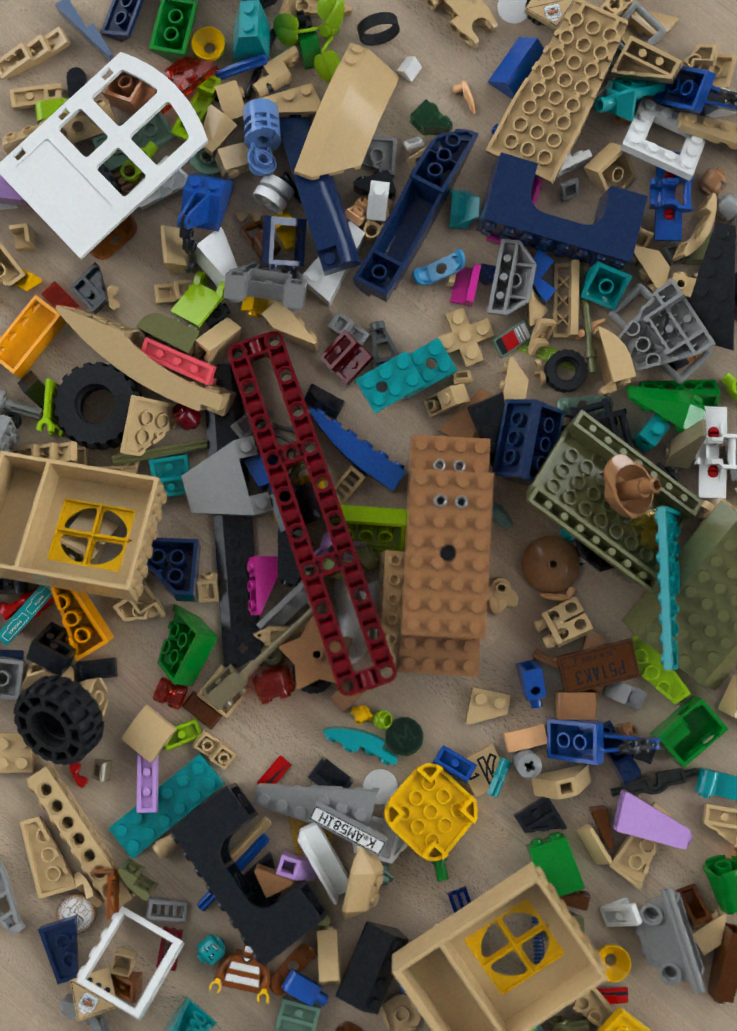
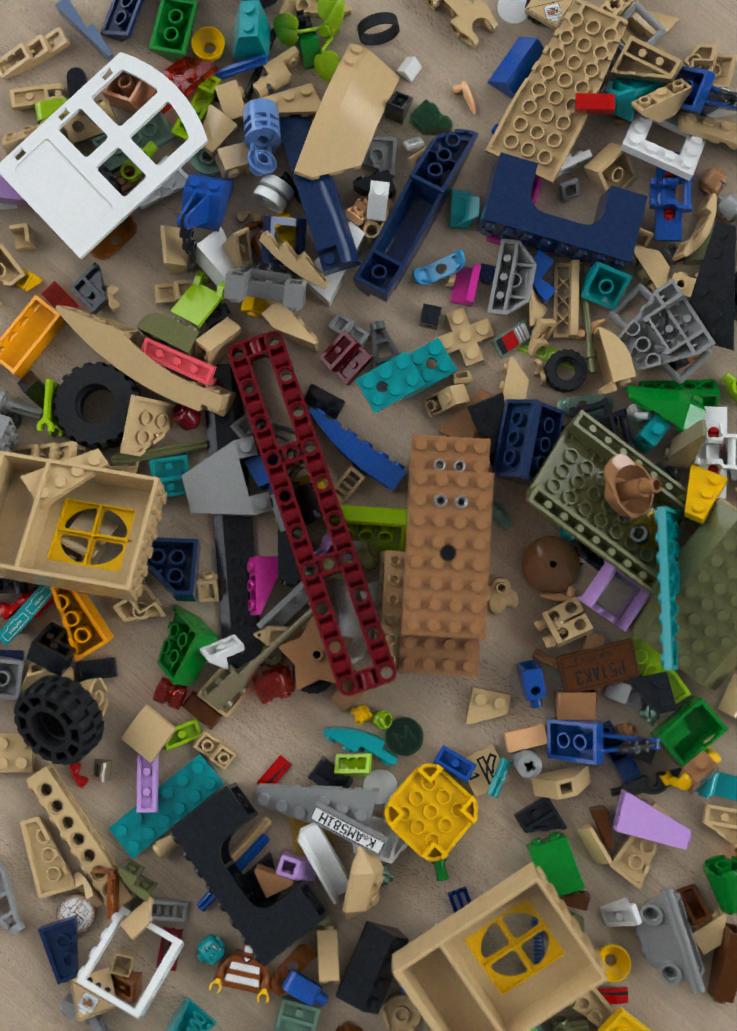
(63, 479): none -> tan wing
(138, 919): none -> tan slope
(219, 651): none -> white slope
(239, 248): none -> tan slope
(299, 264): none -> tan slope
(353, 764): none -> lime slope
(397, 107): none -> black slope
(430, 316): none -> black piece
(594, 103): none -> red slope
(615, 596): none -> window
(636, 413): none -> white plate
(643, 539): none -> black axle
(650, 715): none -> sand green plant
(656, 692): none -> black wing
(664, 101): none -> tan slope
(695, 772): none -> torso
(702, 492): none -> yellow wing

